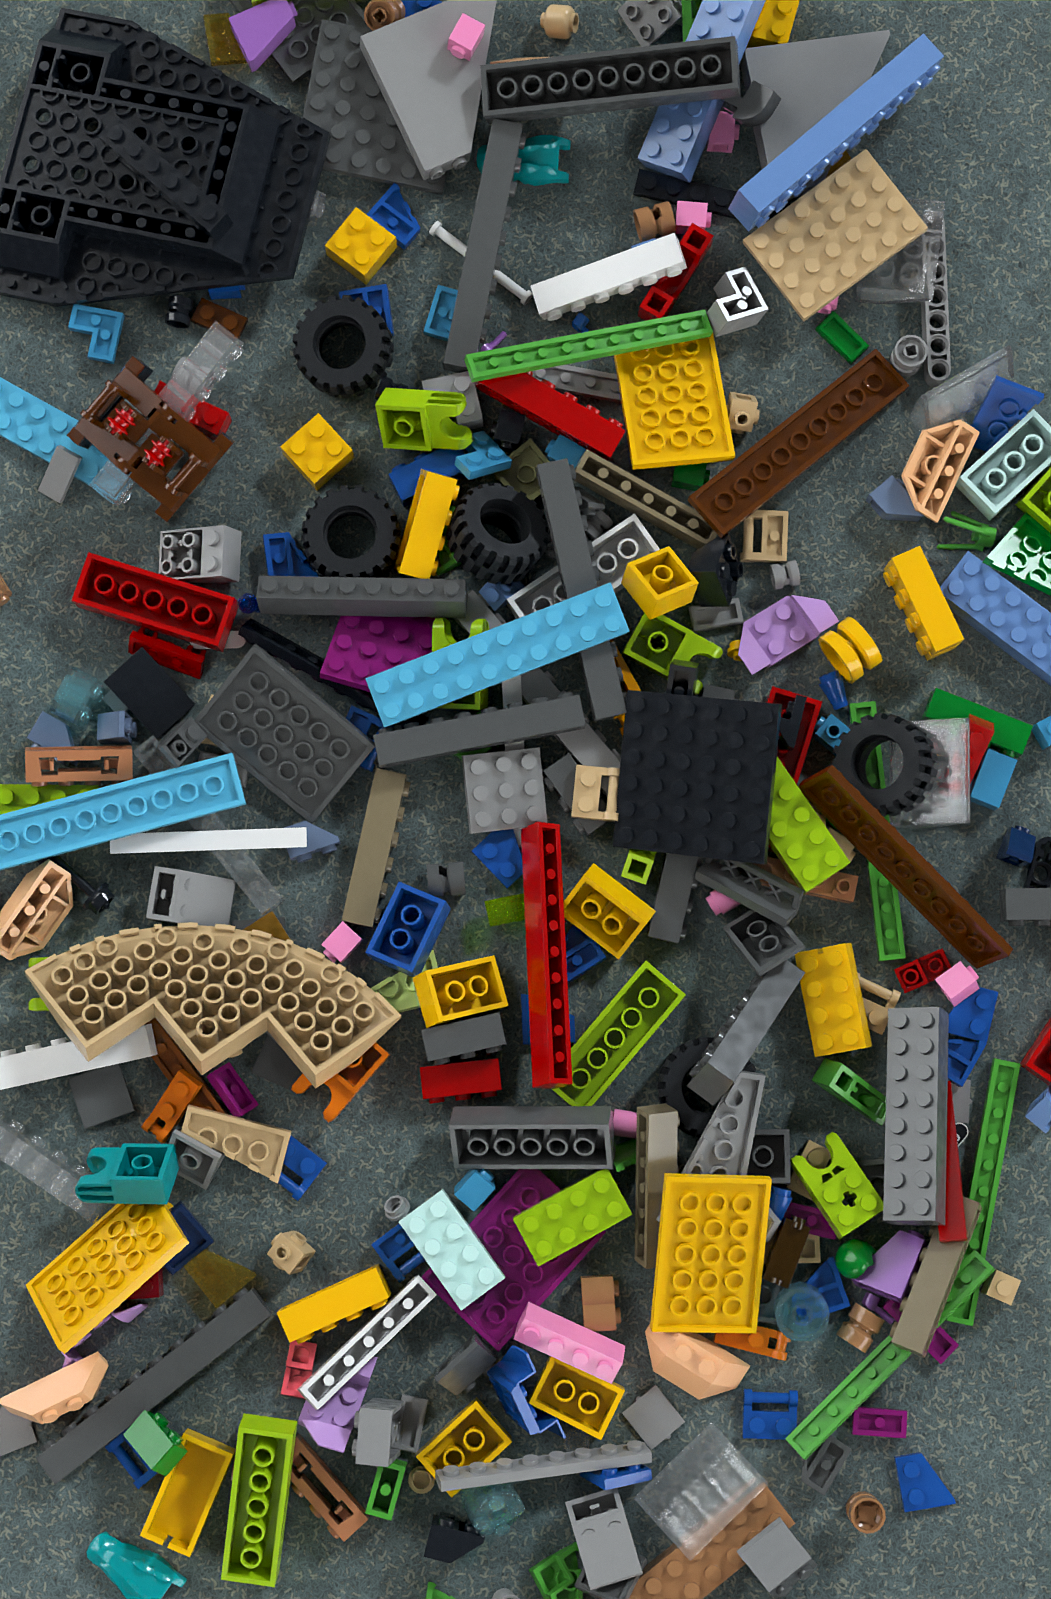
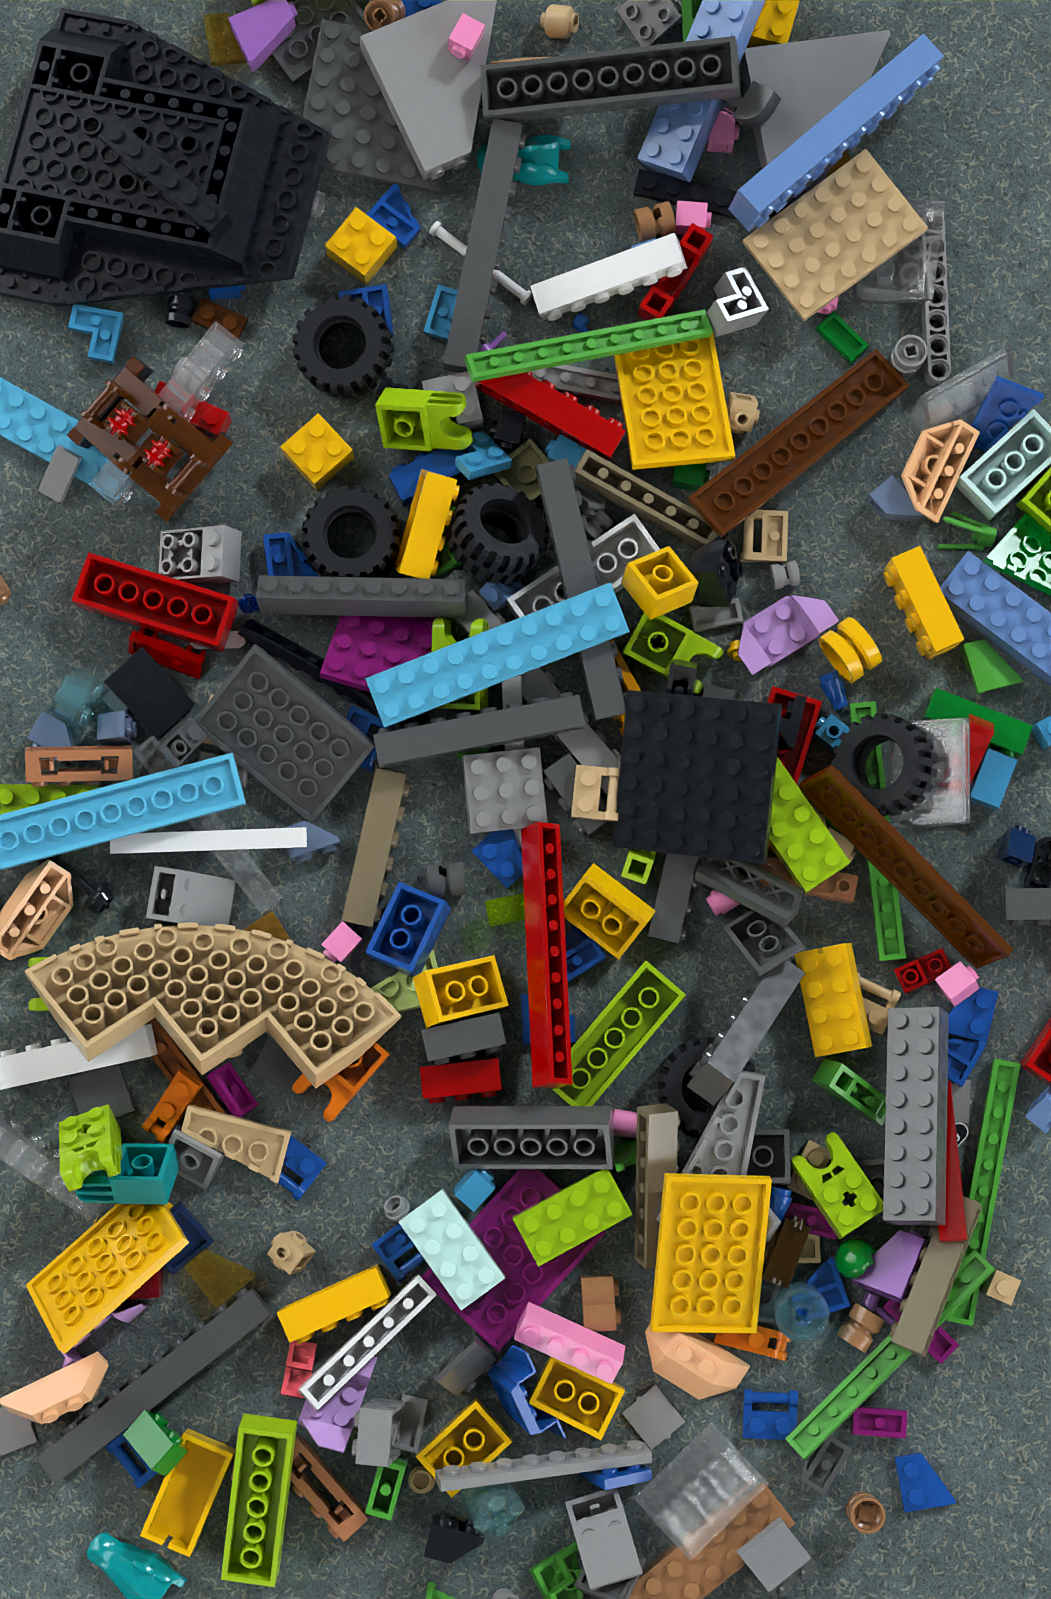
(88, 1145): none -> lime brick
(987, 667): none -> bright green slope

